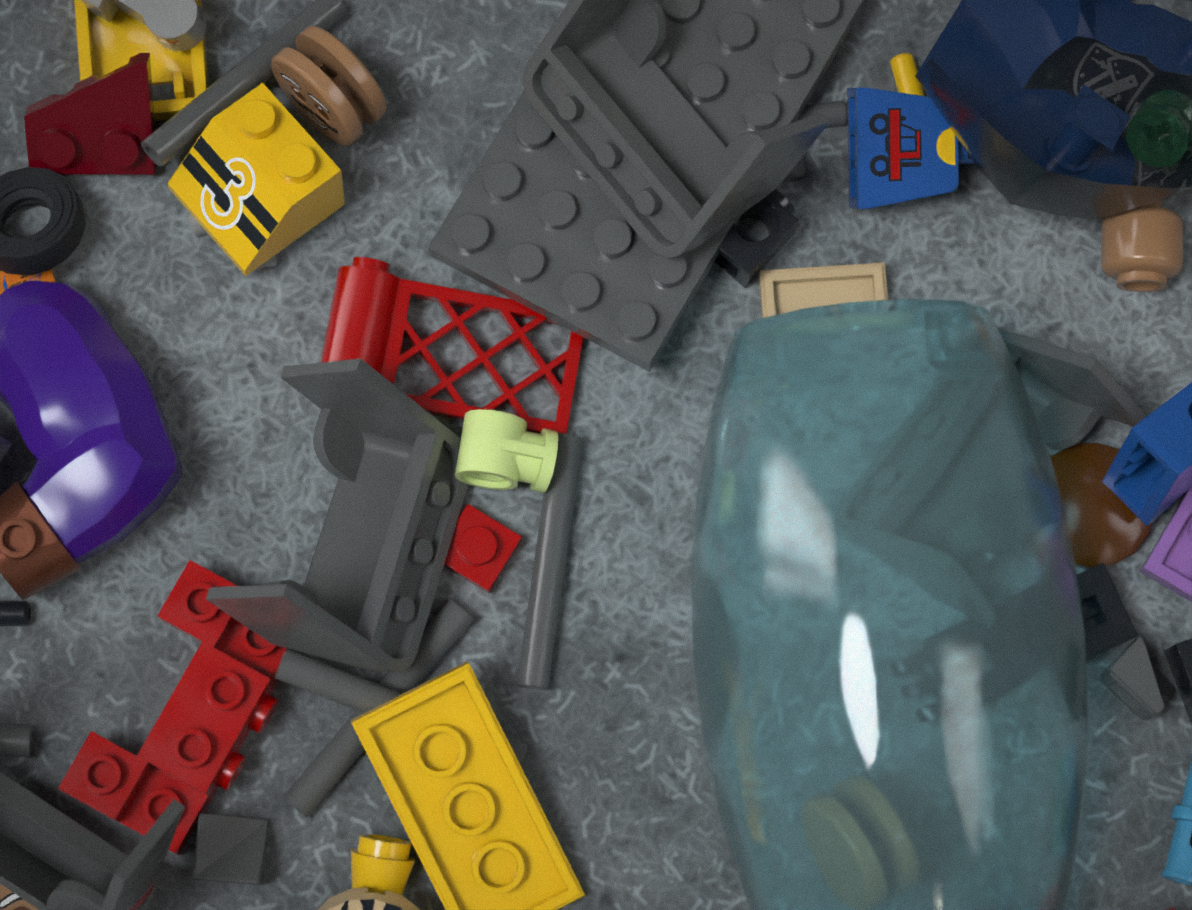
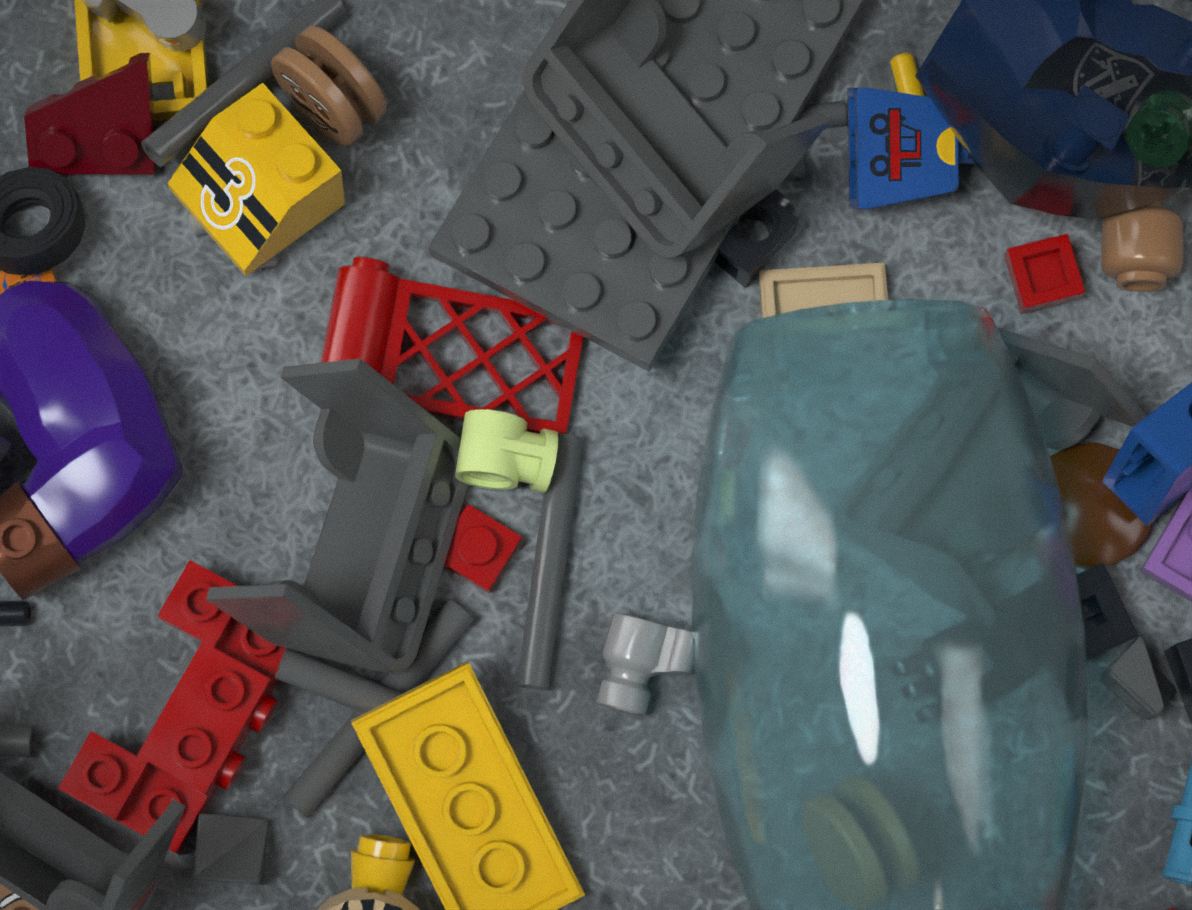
(636, 653): none -> light grey piece
(1044, 273): none -> red plate

